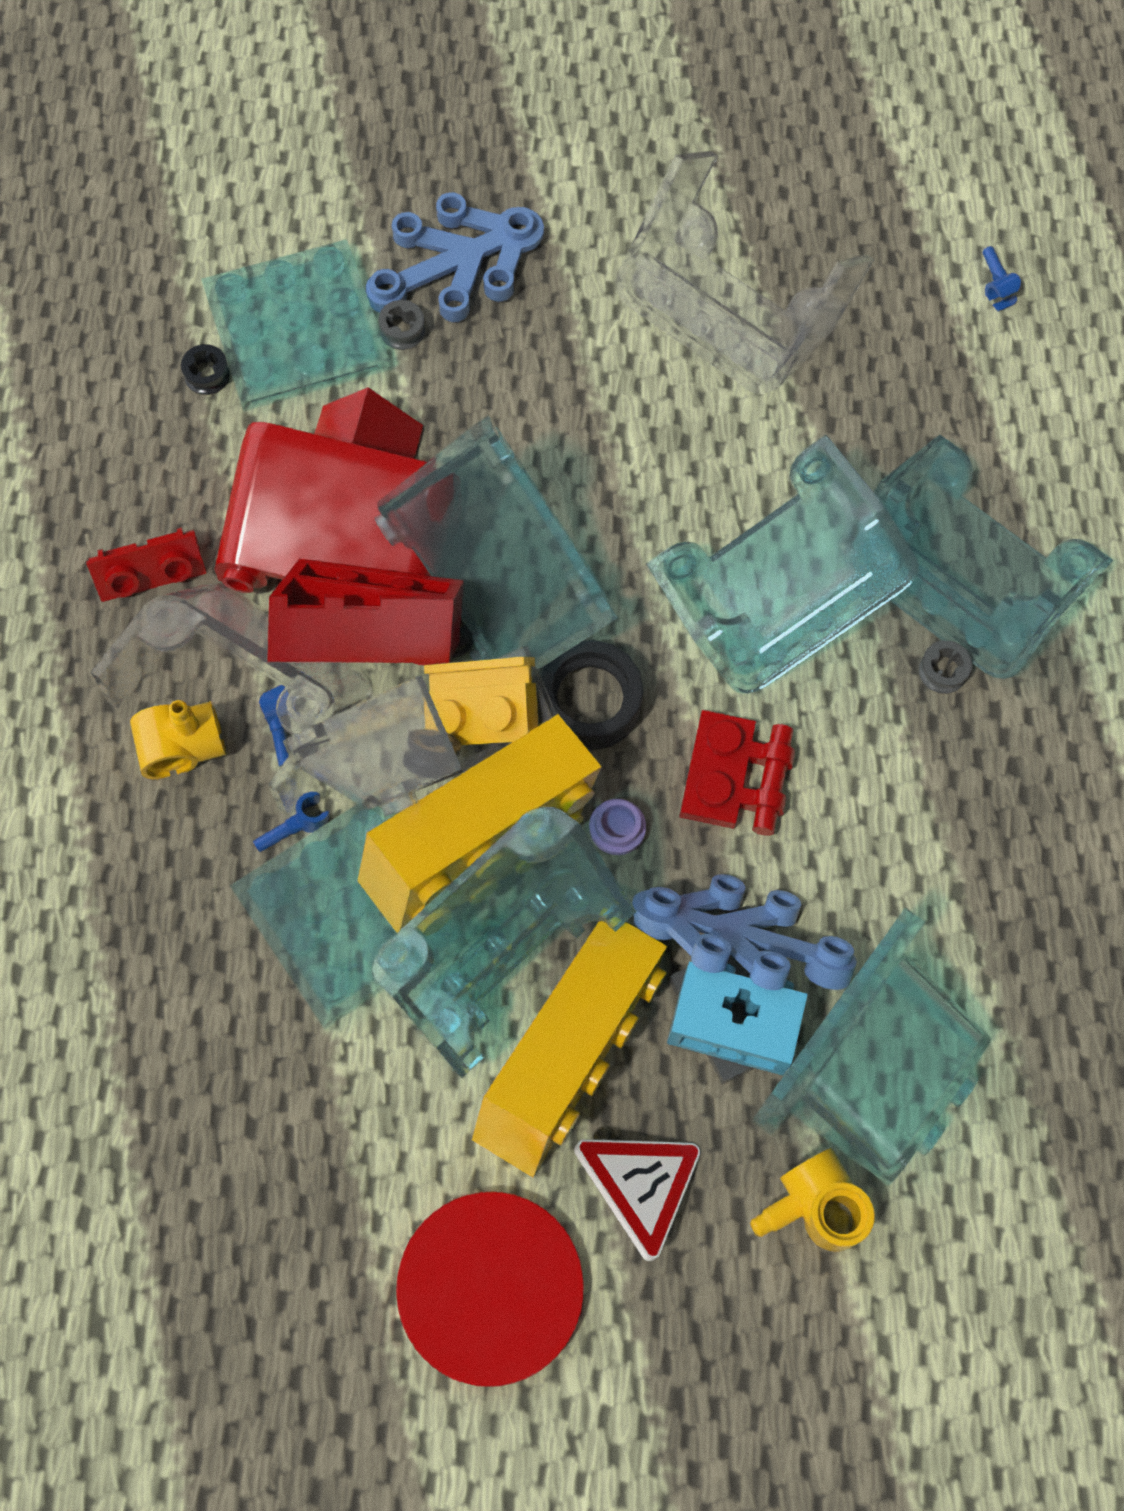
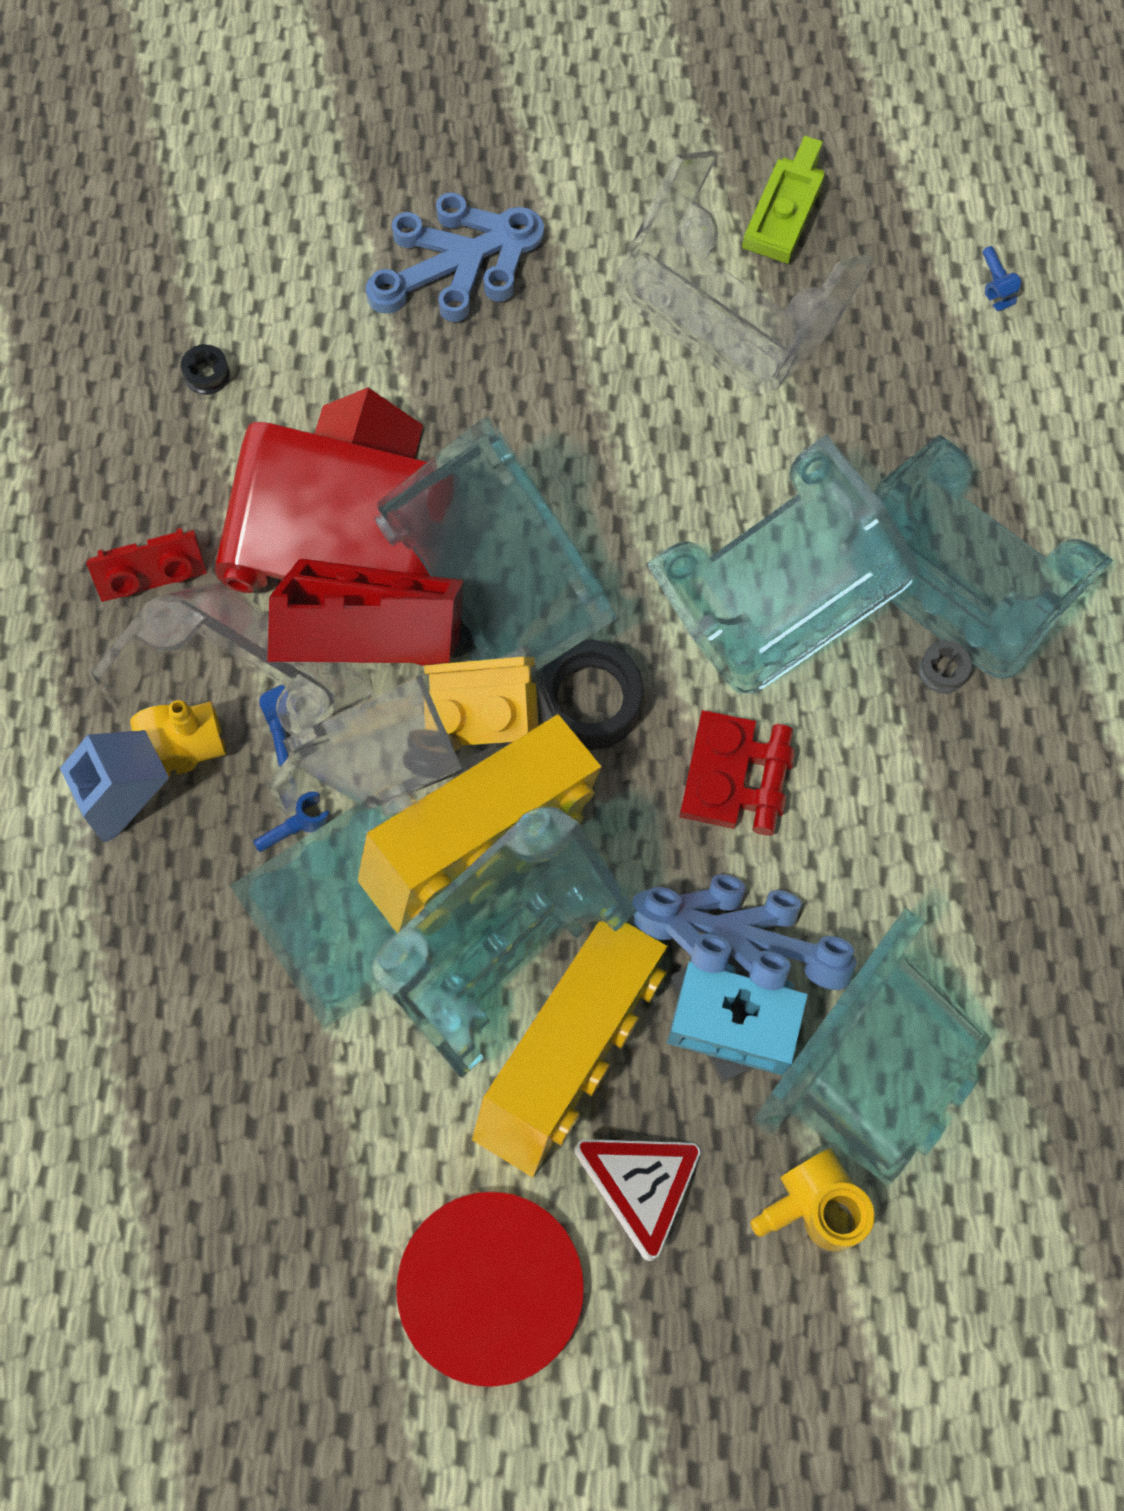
(113, 778): none -> medium blue slope
(295, 324): clear light blue plate -> none
(410, 314): dark grey bush -> none
(617, 826): lavender plate -> none
(786, 204): none -> lime hinge

